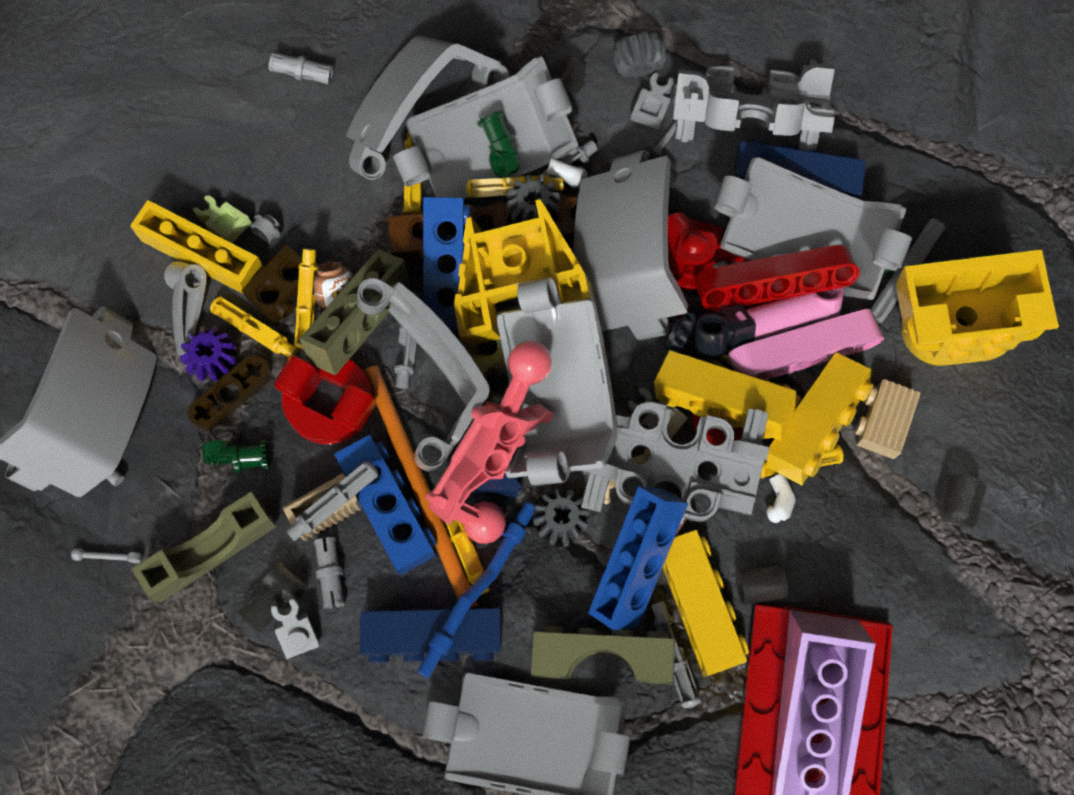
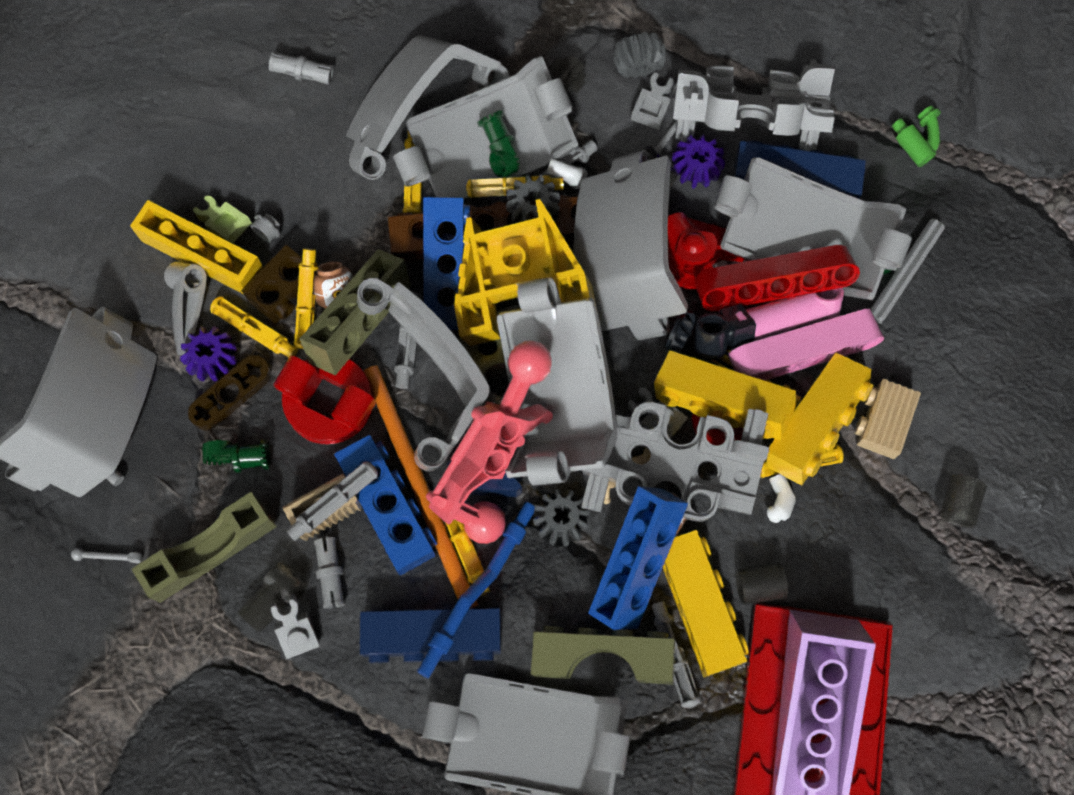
(698, 161): none -> dark purple gear
(913, 142): none -> bright green plant
(997, 296): yellow brick -> none

